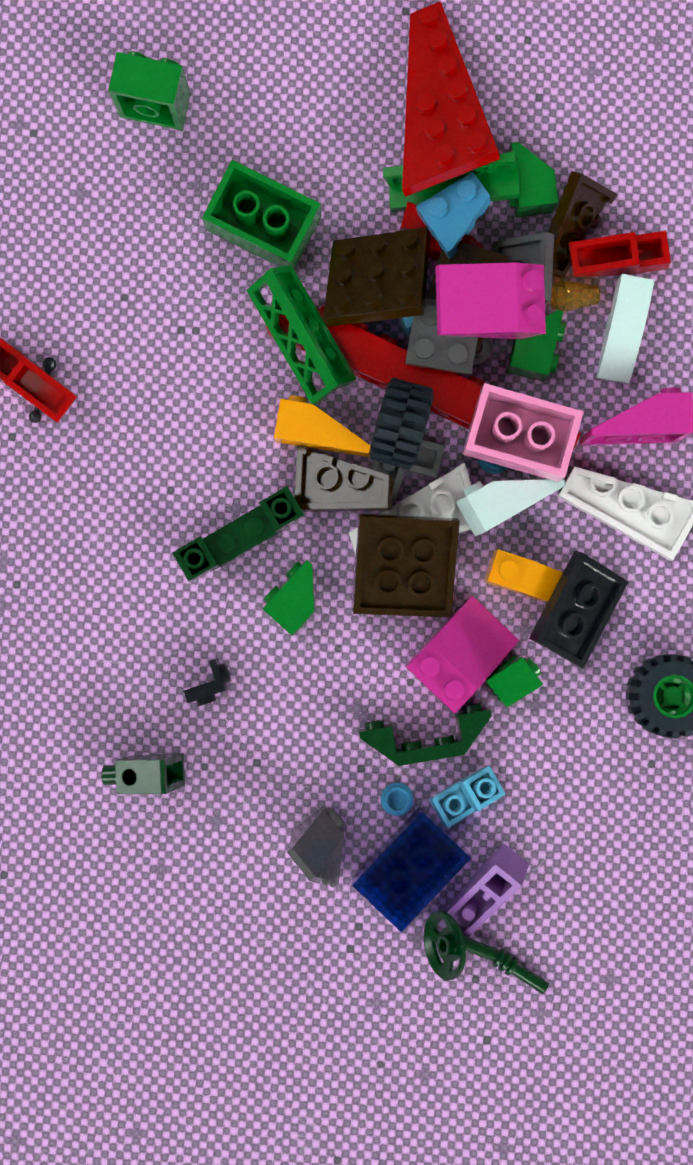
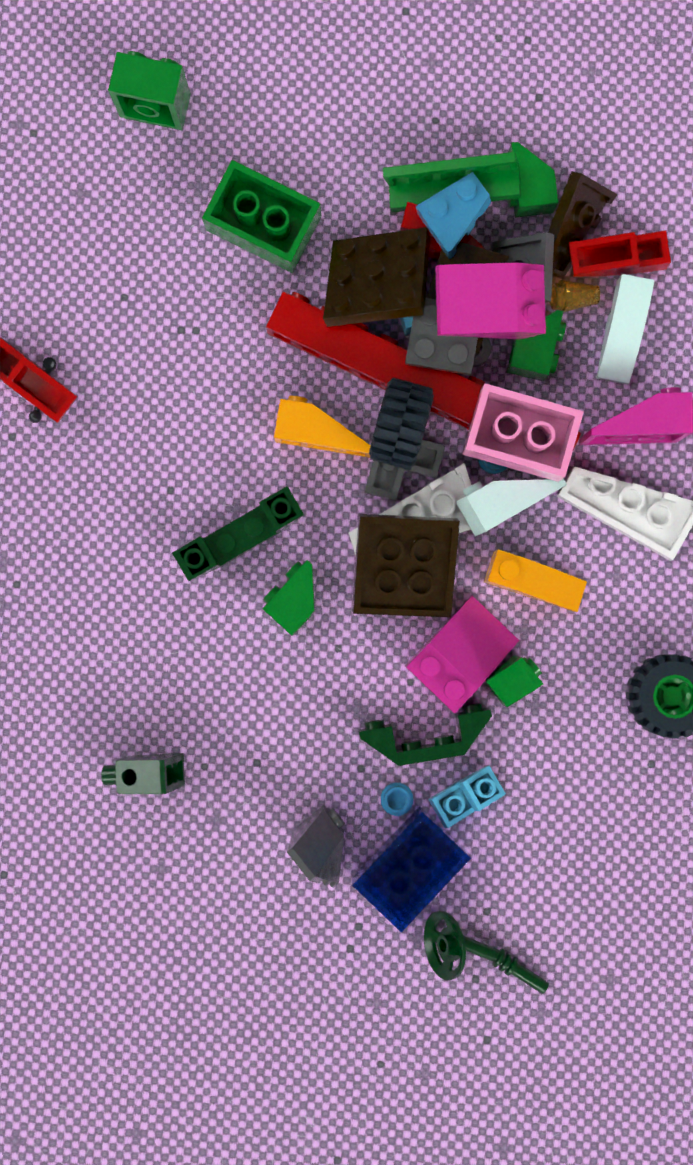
(206, 692): black bracket -> none
(305, 328): green fence -> none
(336, 485): wing -> none
(443, 114): red wing -> none
(487, 890): medium lavender slope -> none
(578, 609): black plate -> none

